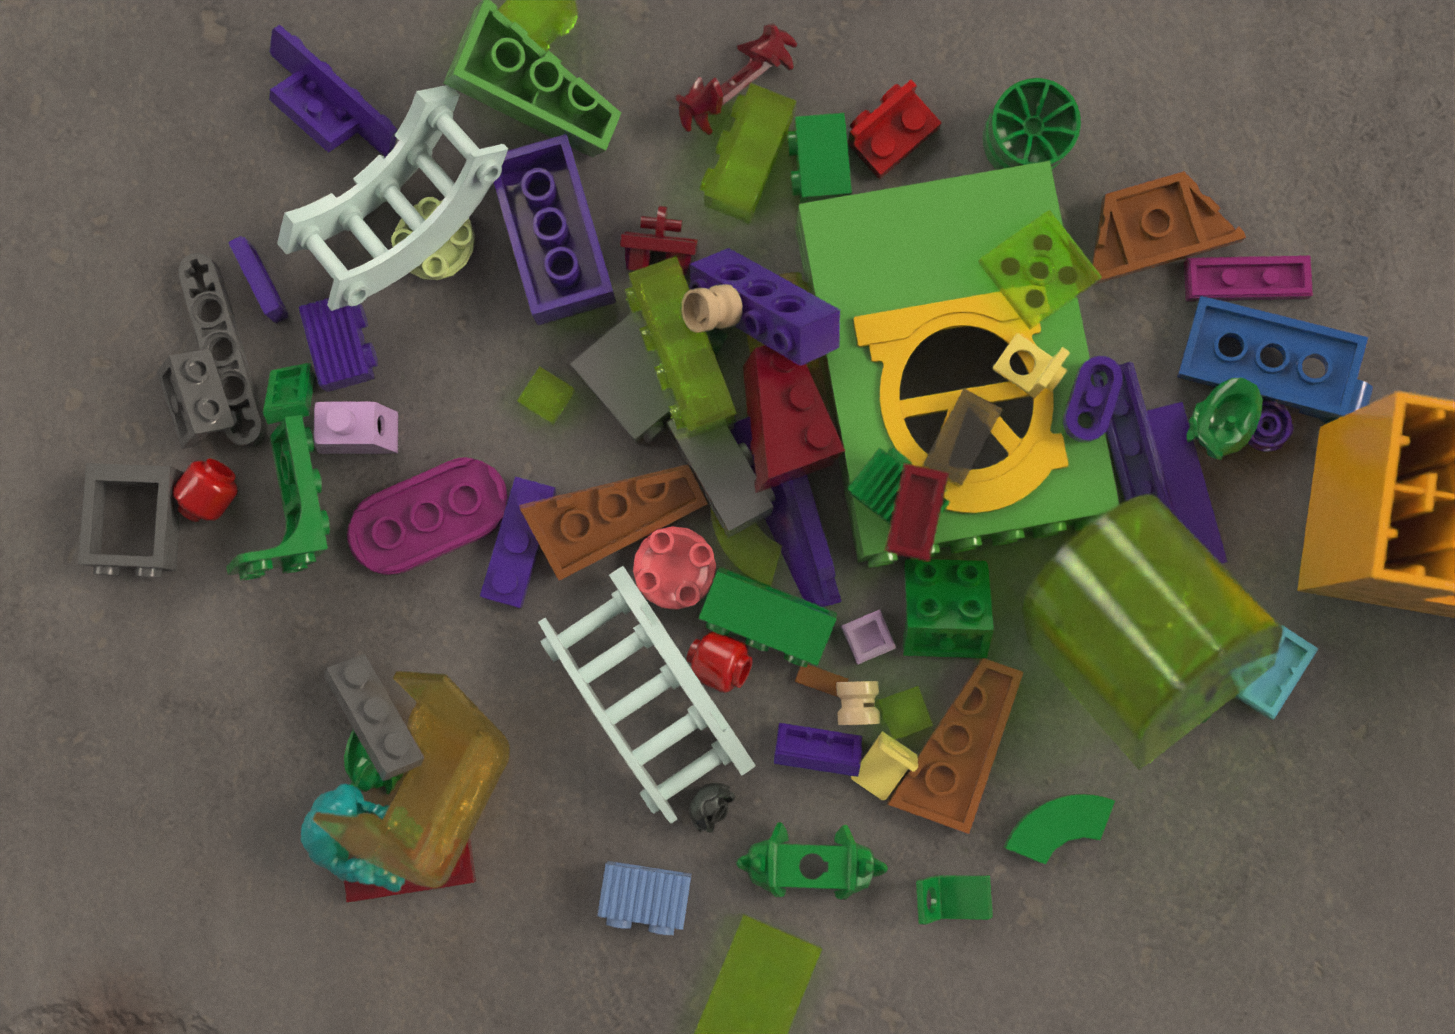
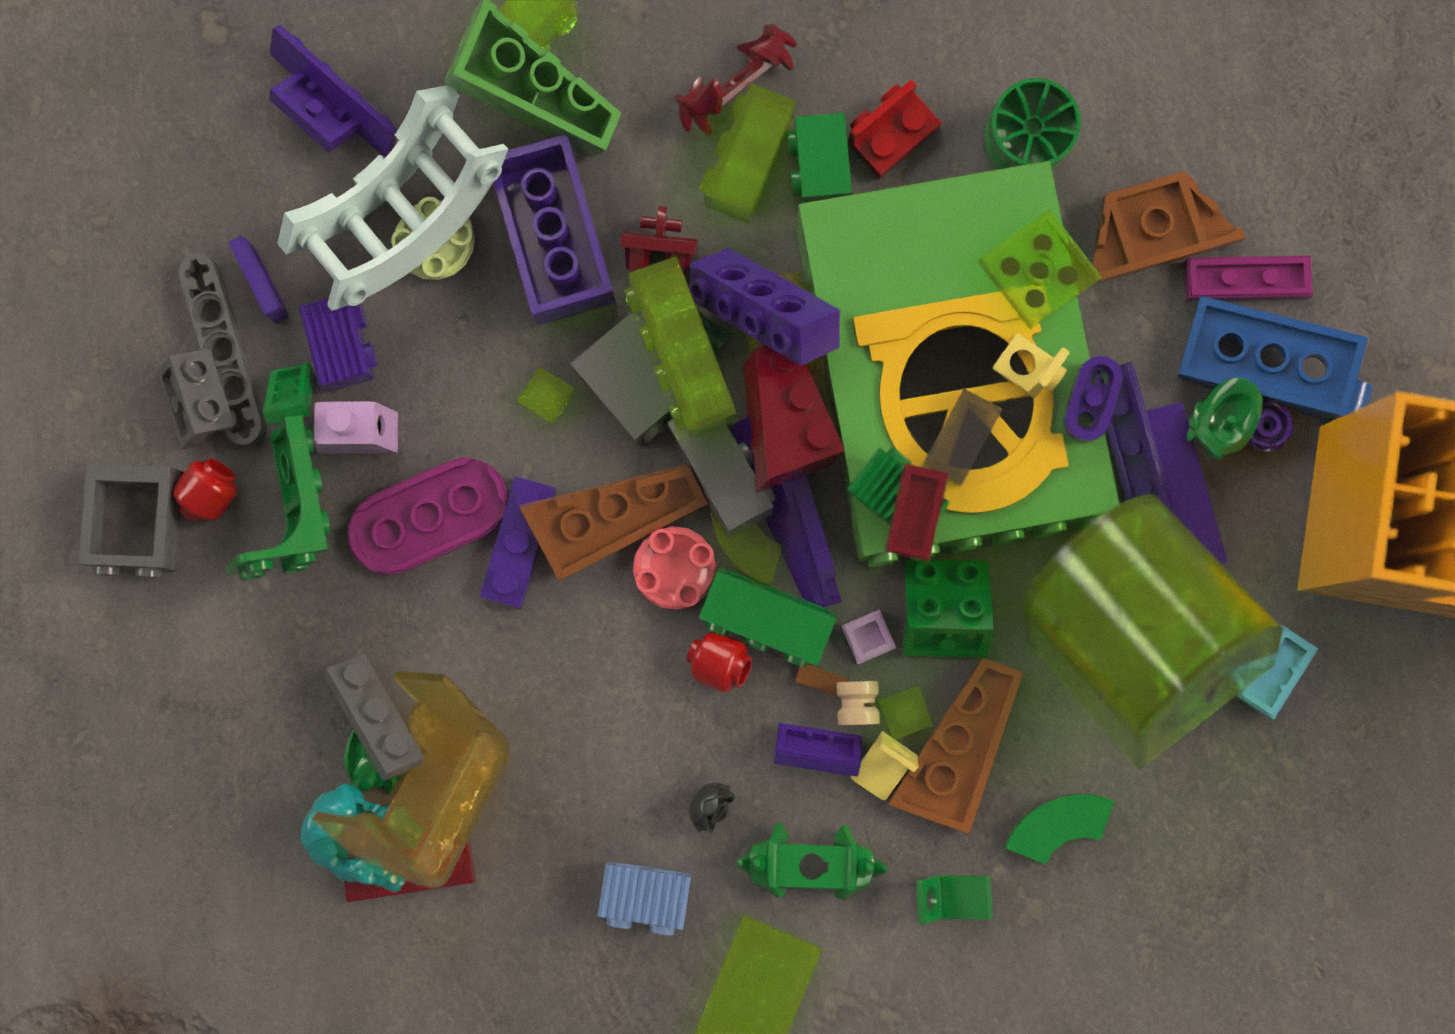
(673, 674): light aqua fence -> none
(711, 308): tan wheel -> none

